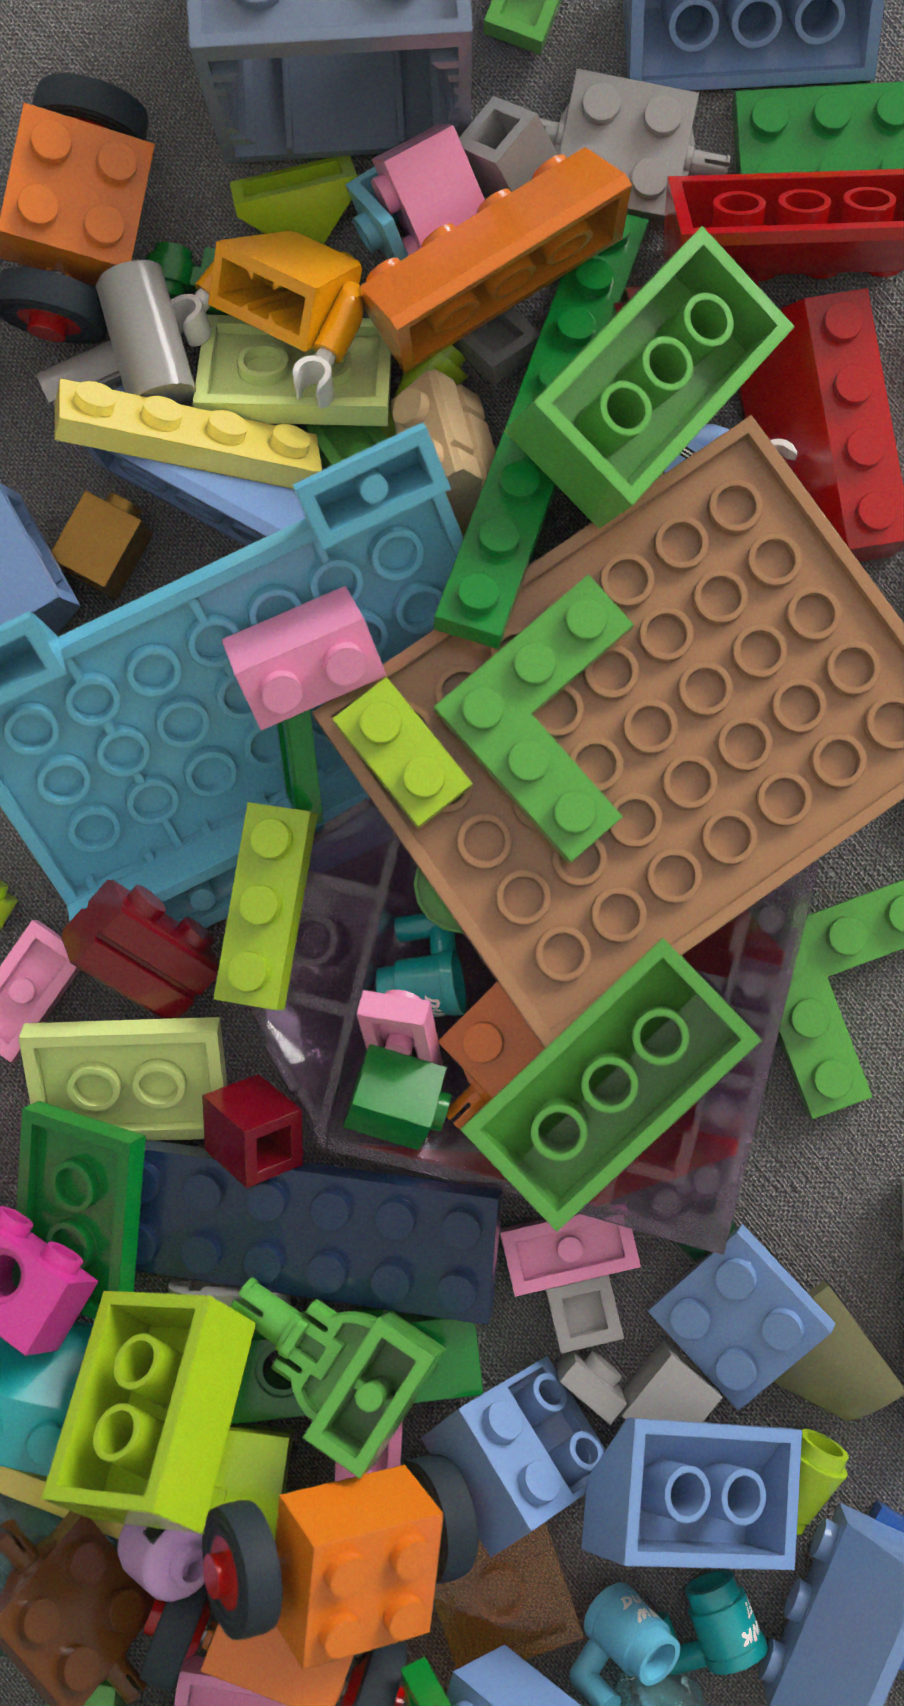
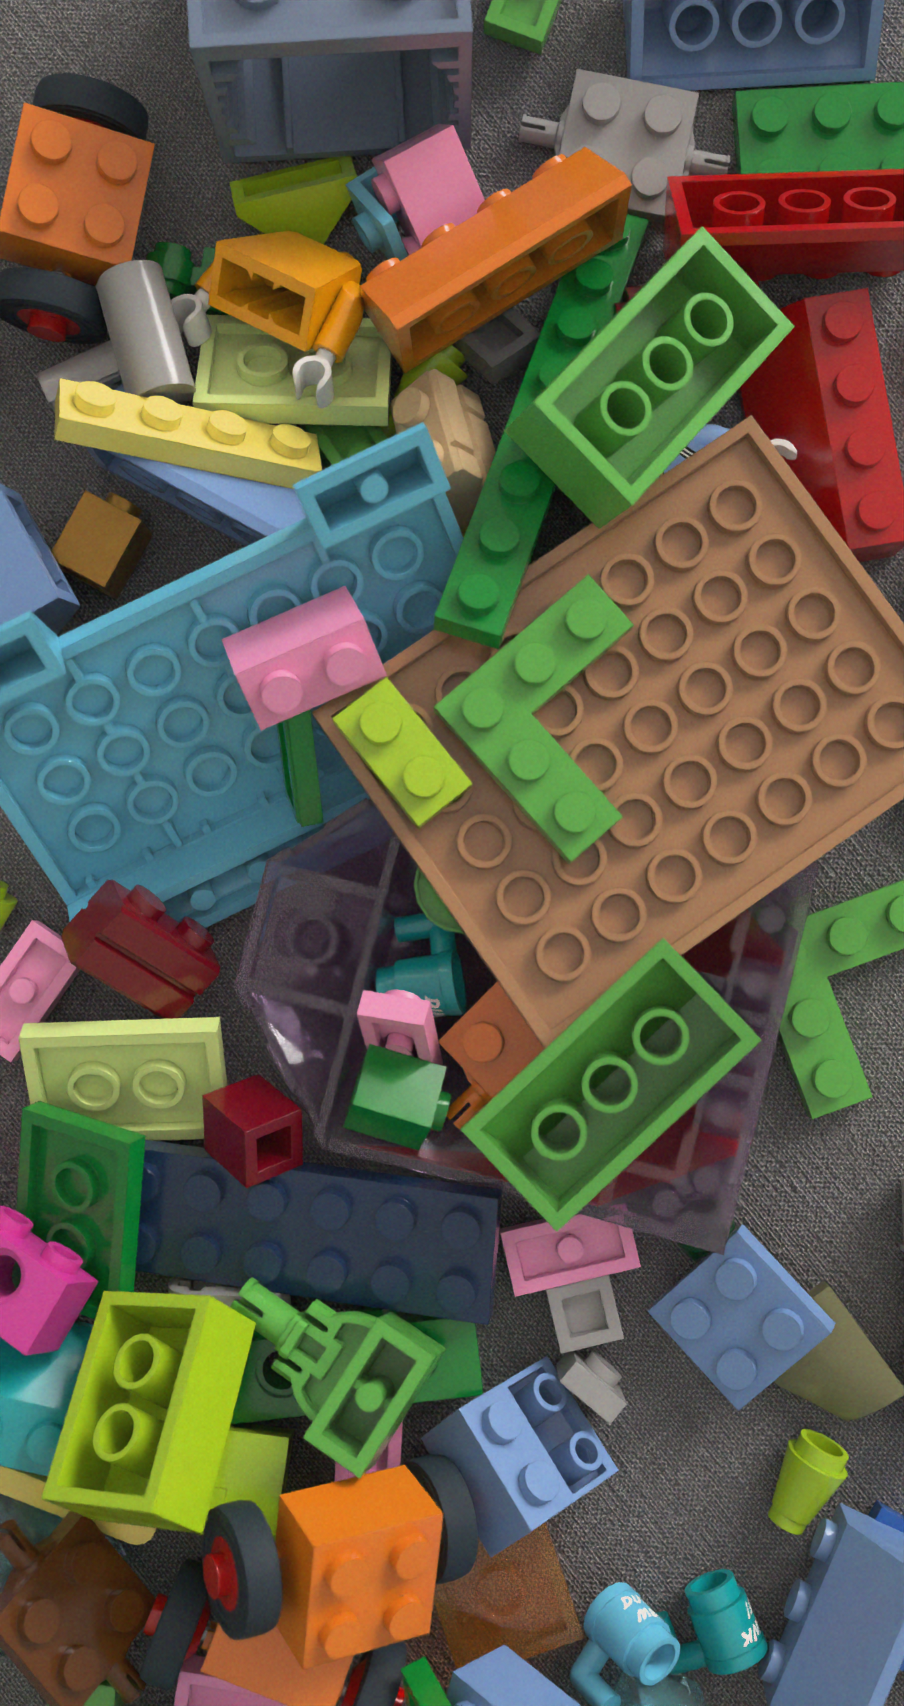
(160, 1559): lavender head -> none
(265, 906): lime plate -> none
(505, 146): light grey brick -> none
(669, 1389): light grey brick -> none
(695, 1496): medium blue slope -> none

